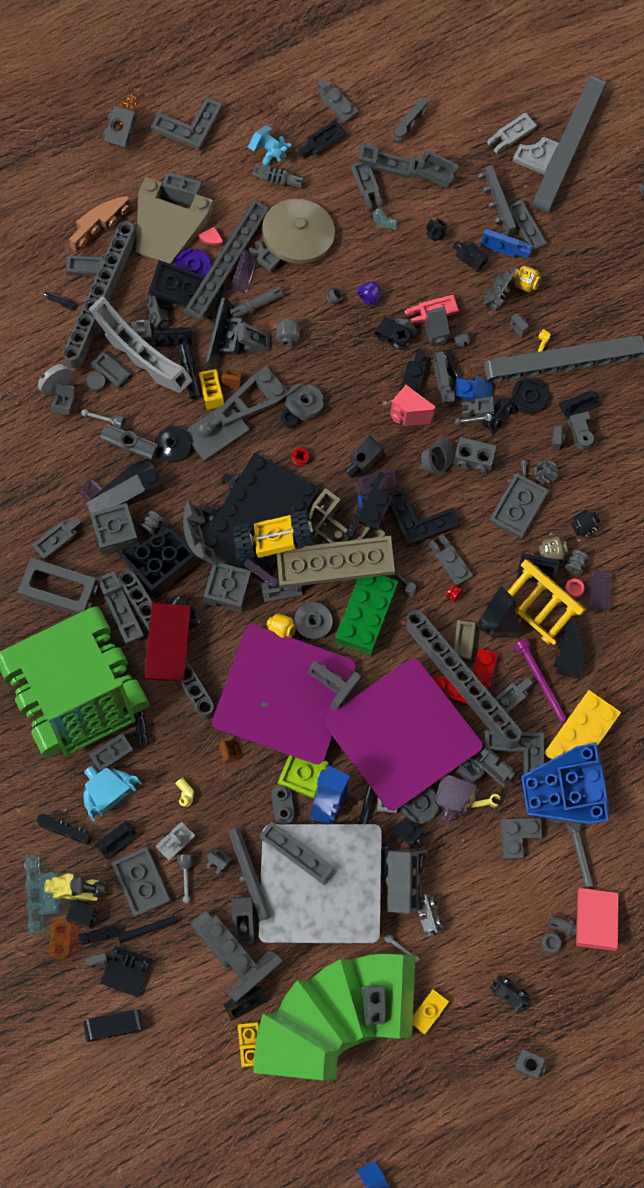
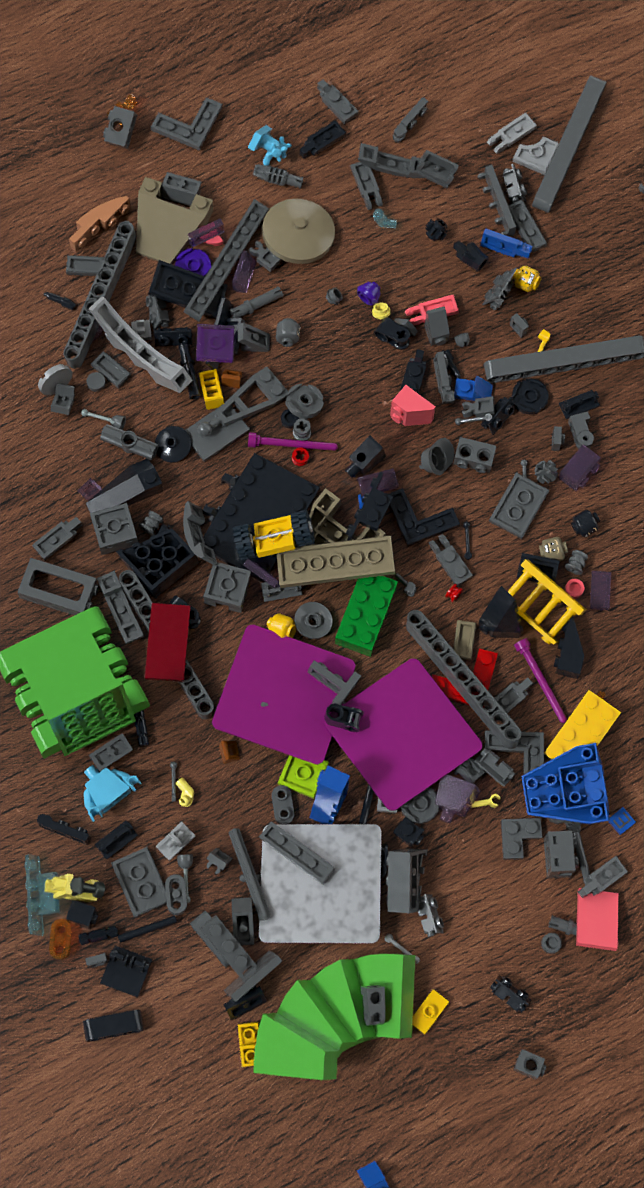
(173, 765): none -> dark grey hinge
(176, 895): none -> dark grey plate
(205, 233): none -> clear purple tile
(215, 343): none -> clear purple tile
(255, 440): none -> magenta piece
(302, 435): none -> dark grey bush
(345, 717): none -> black piece
(381, 310): none -> light yellow plate
(468, 555): none -> black hinge
(513, 177): none -> dark grey hinge
(560, 854): none -> dark grey piece
(579, 467): none -> clear purple brick
(603, 877): none -> dark grey hinge
(621, 821): none -> blue tile

